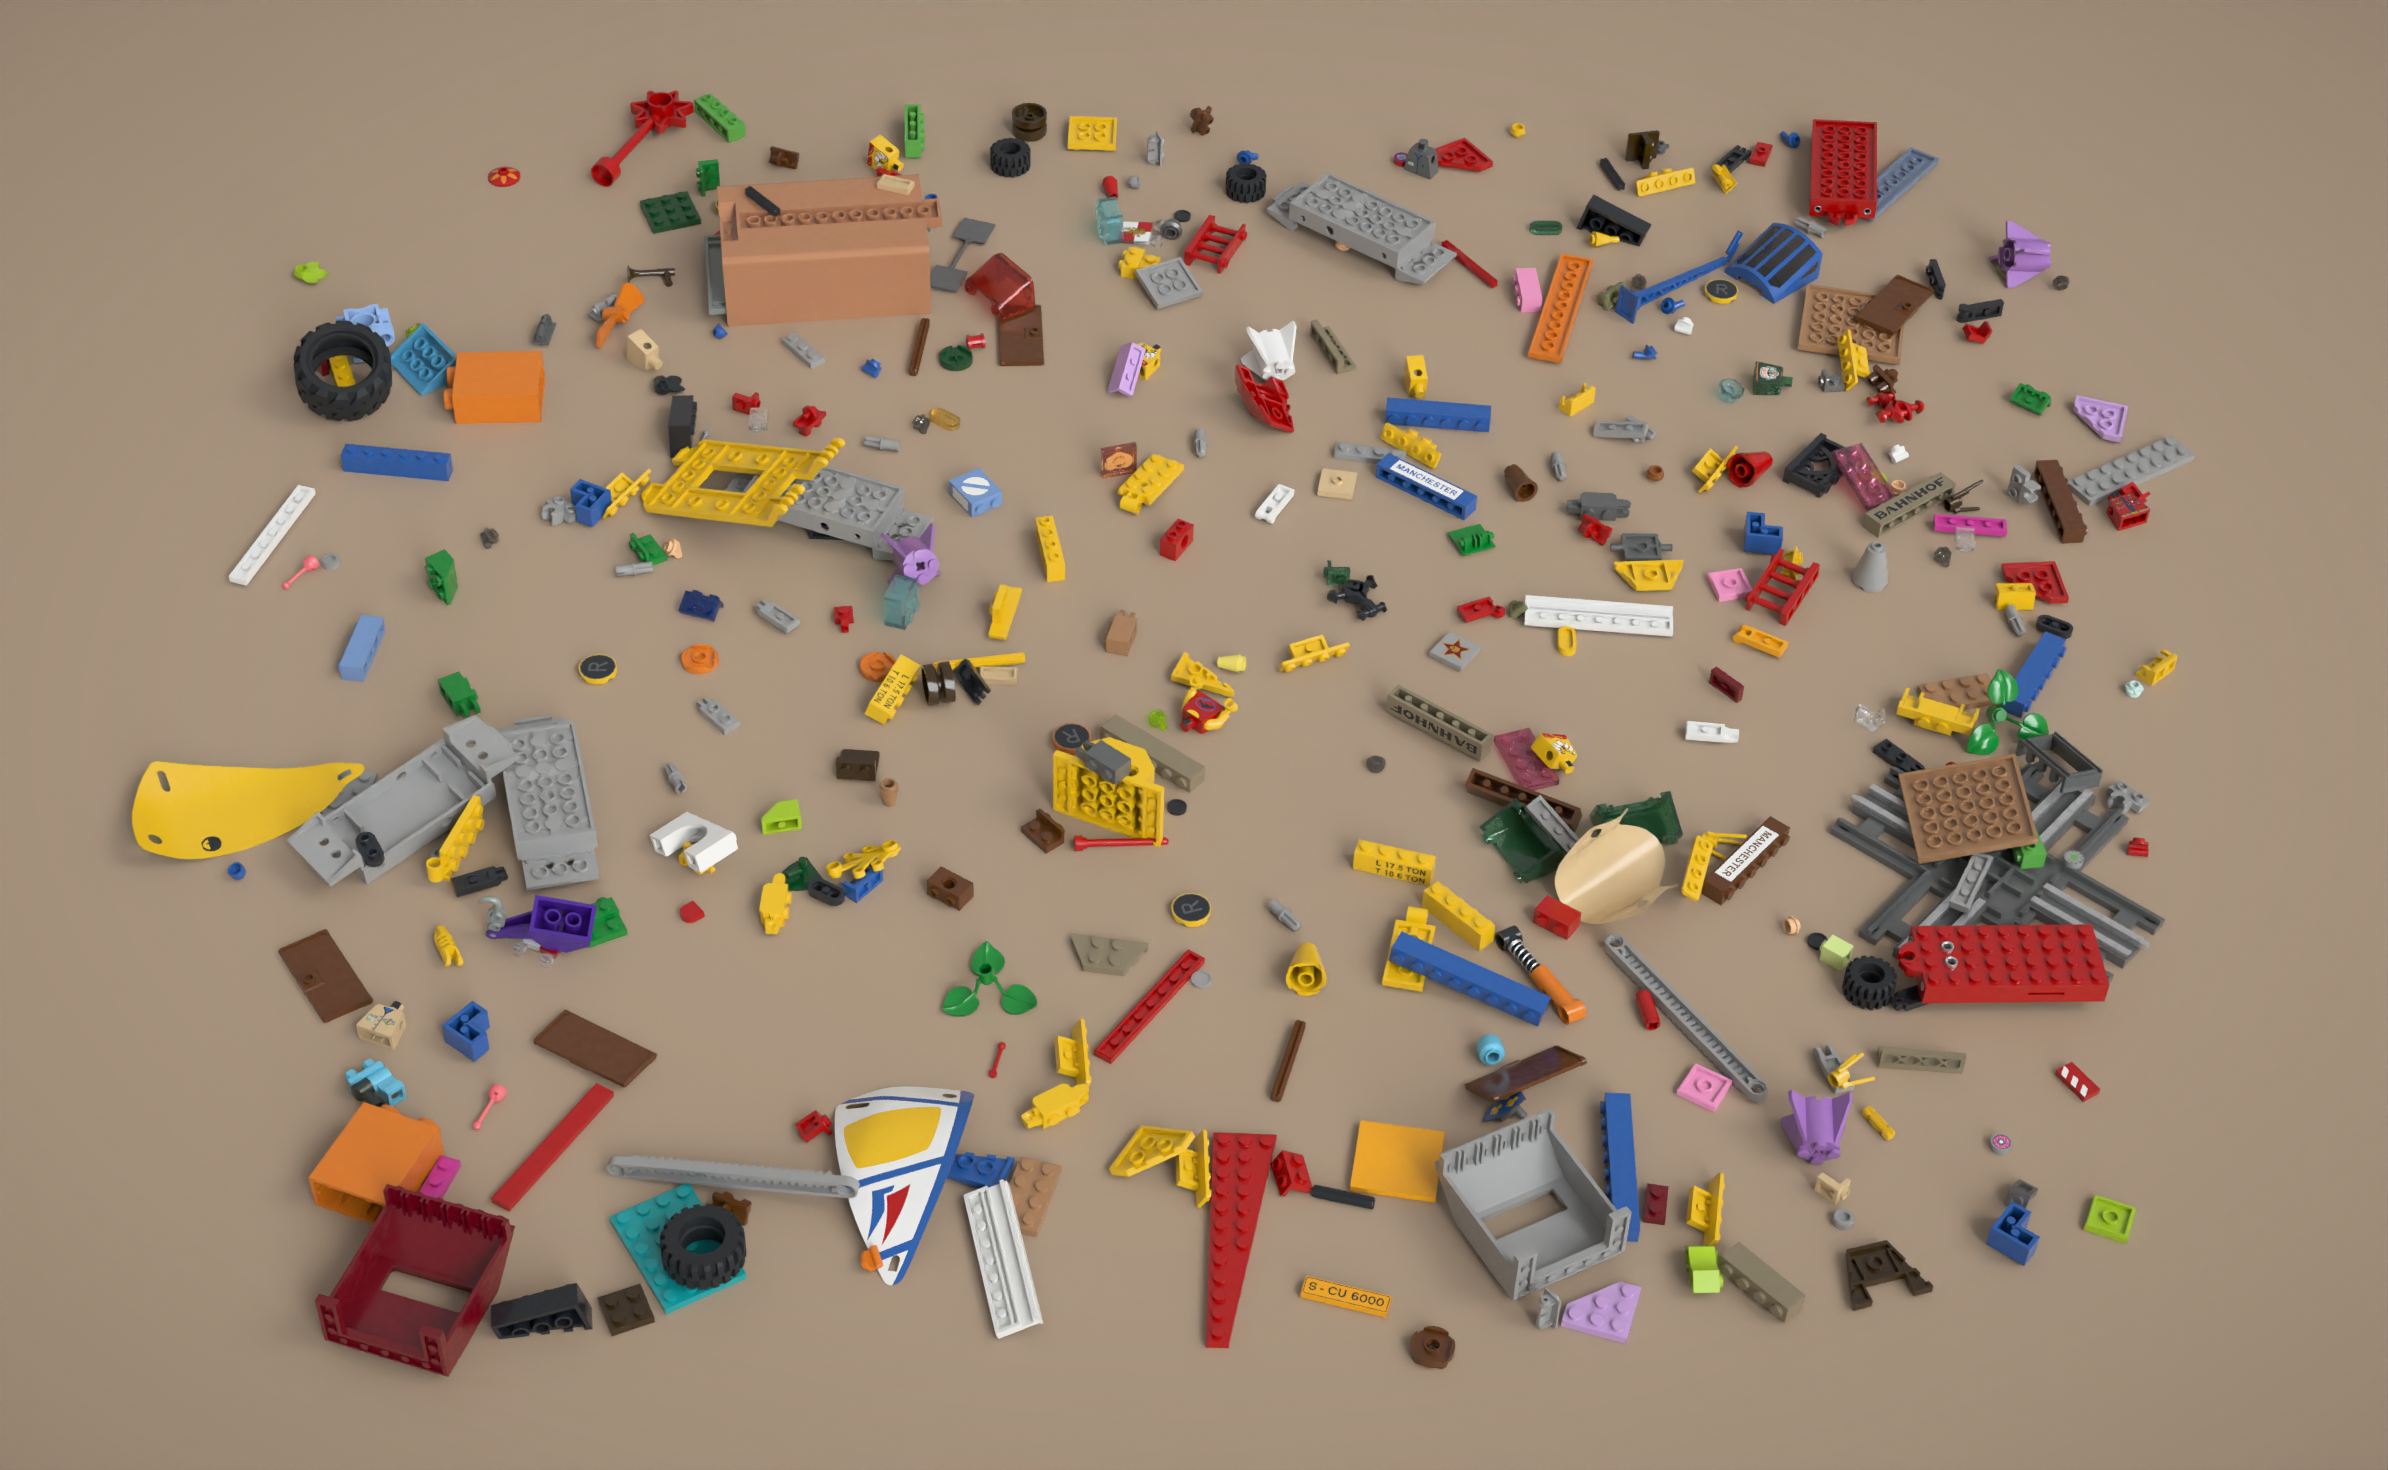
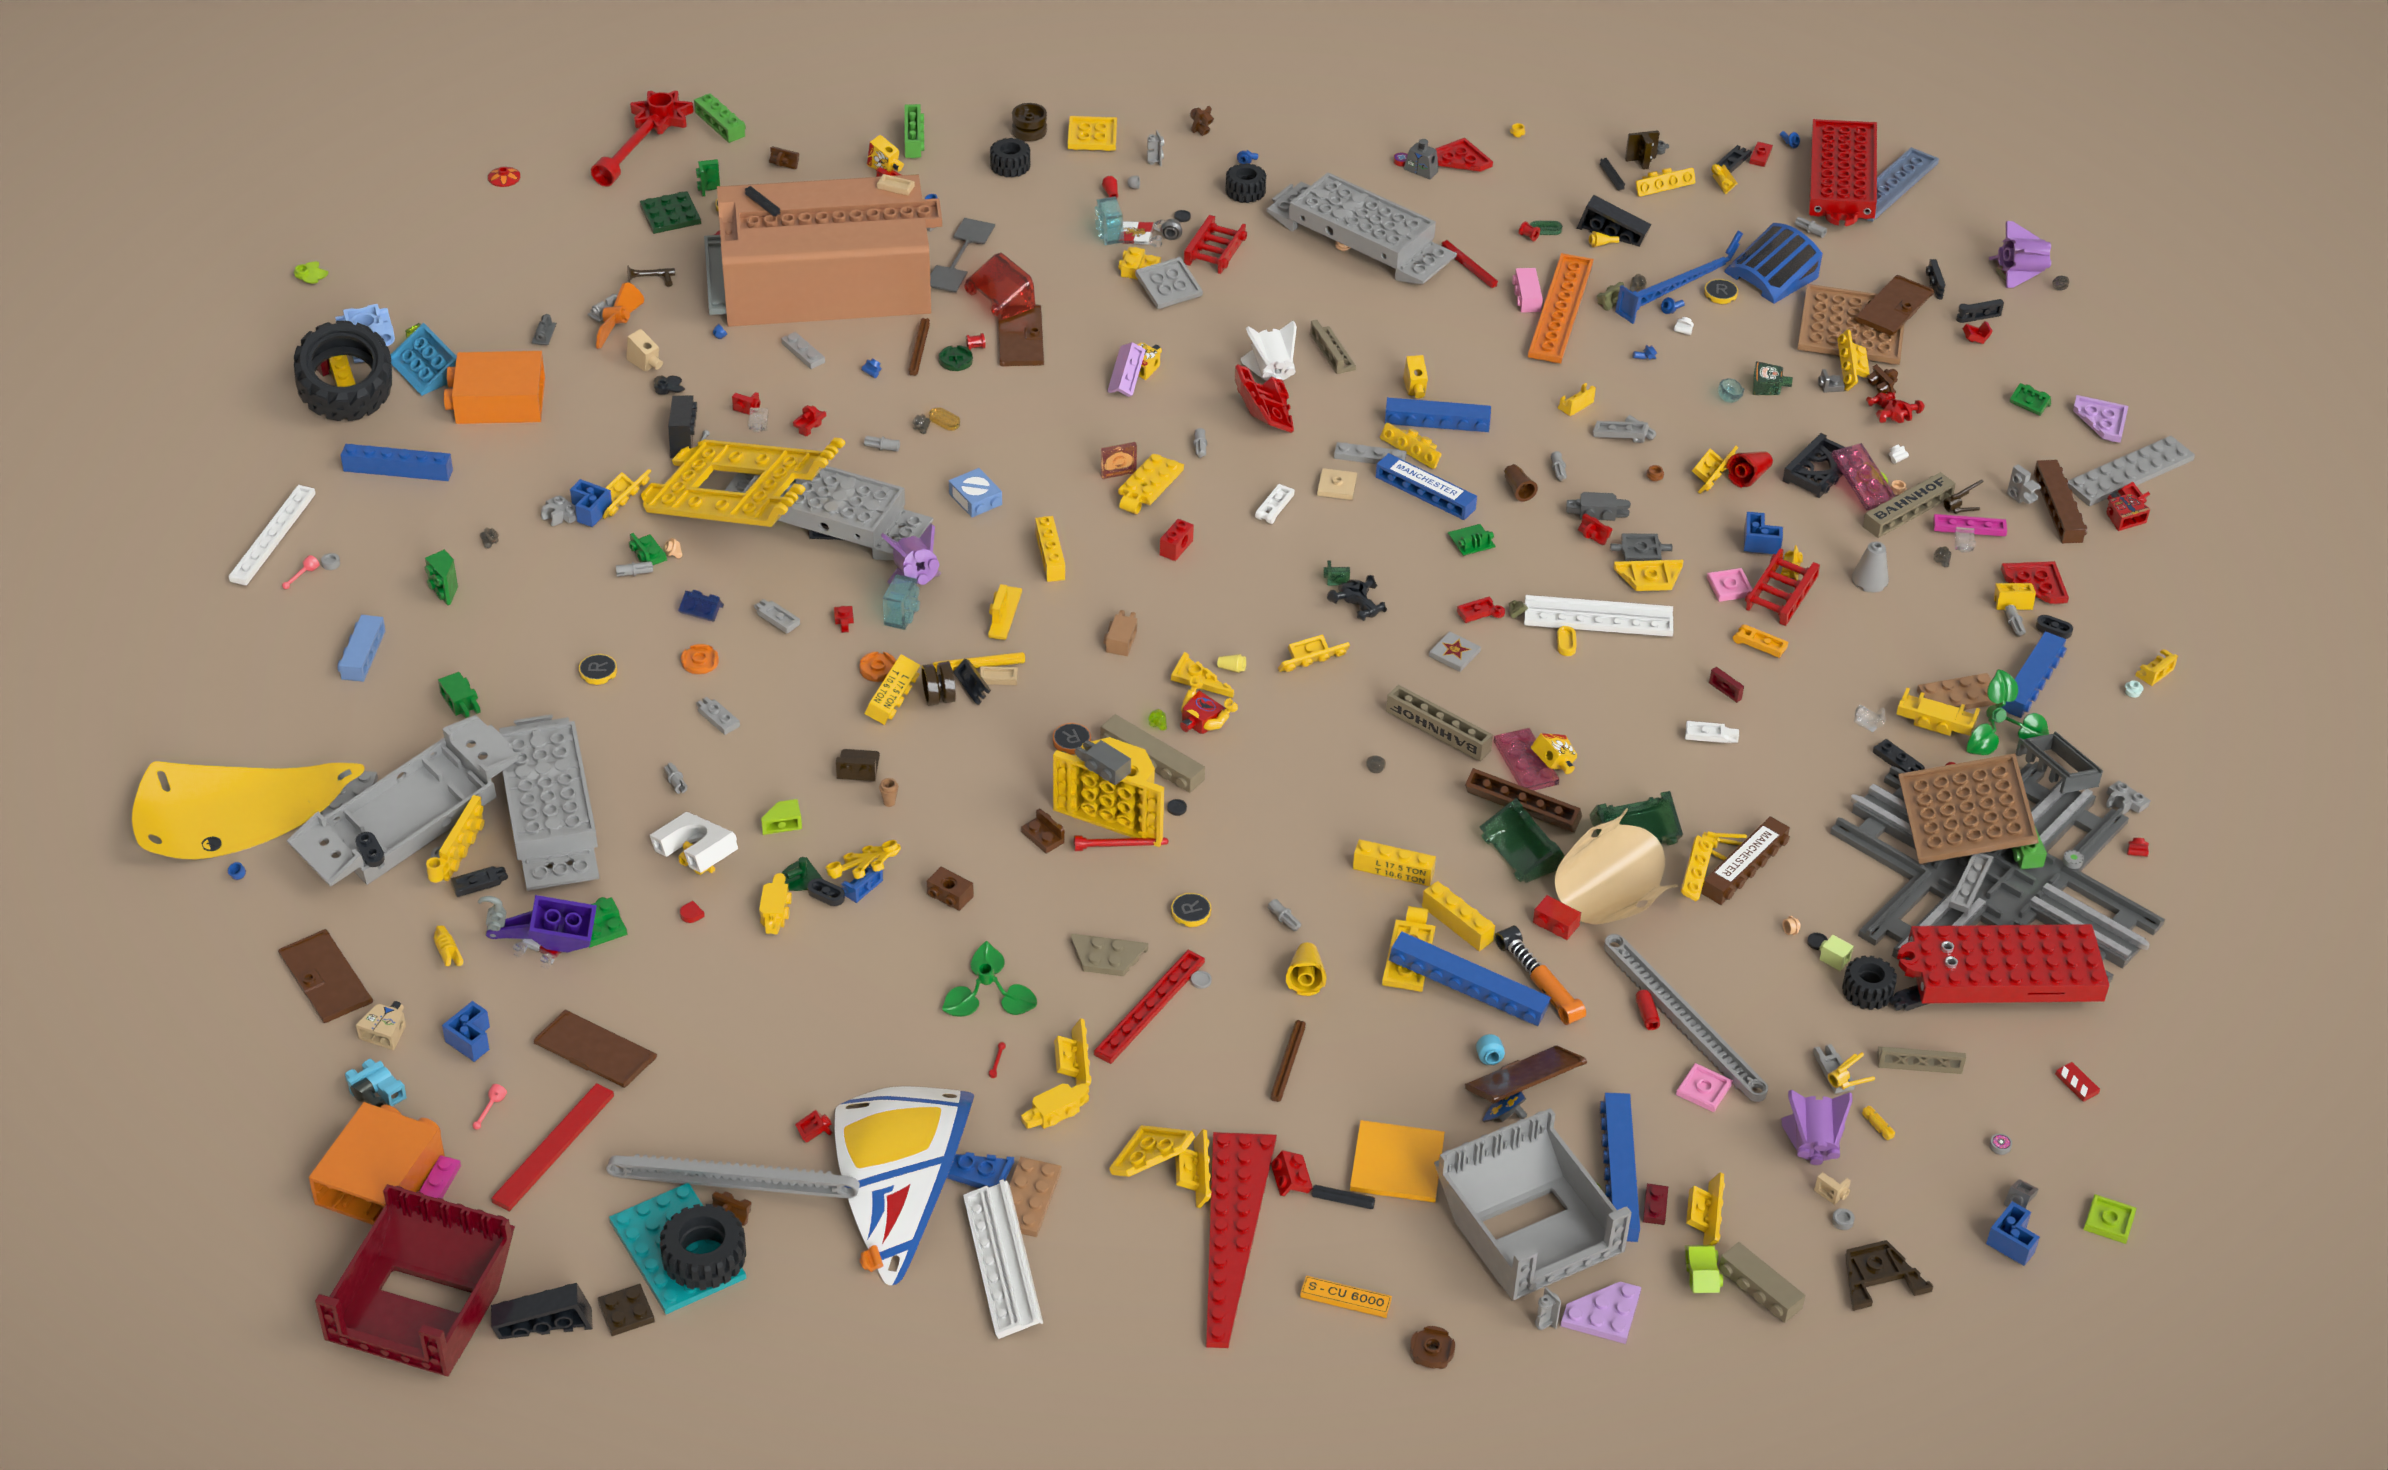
(1529, 231): none -> red bush
(1552, 824): light grey plate -> none

